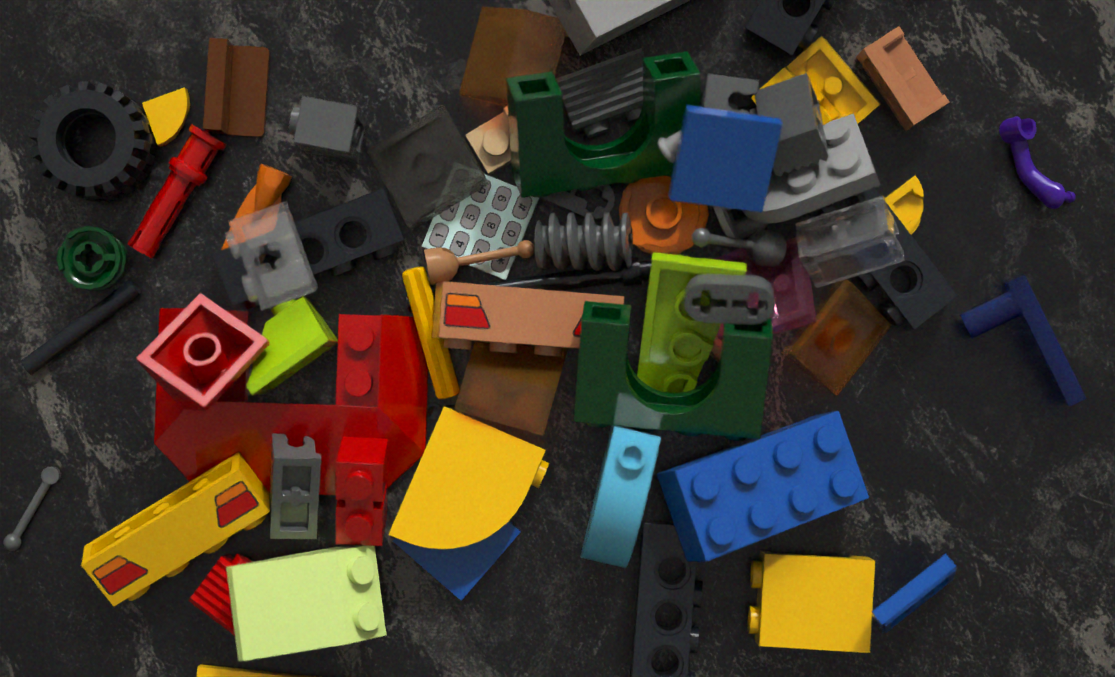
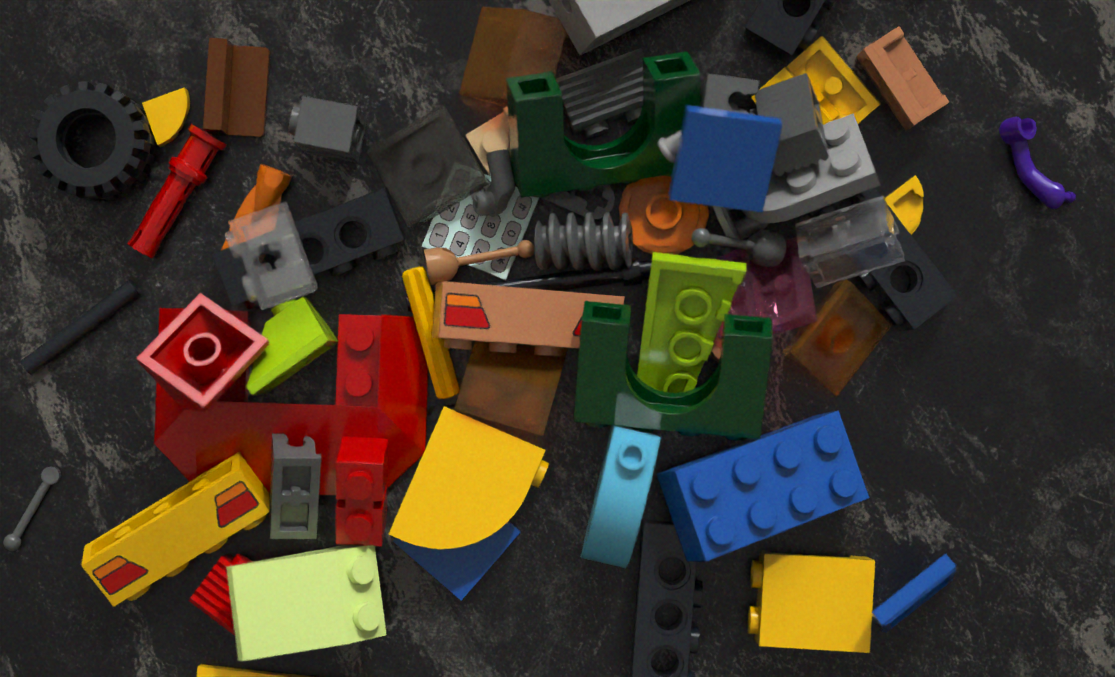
(104, 273): dark green wheel -> none
(501, 186): none -> dark grey arm
(729, 299): dark grey beam -> none
(1022, 302): clear blue piece -> none

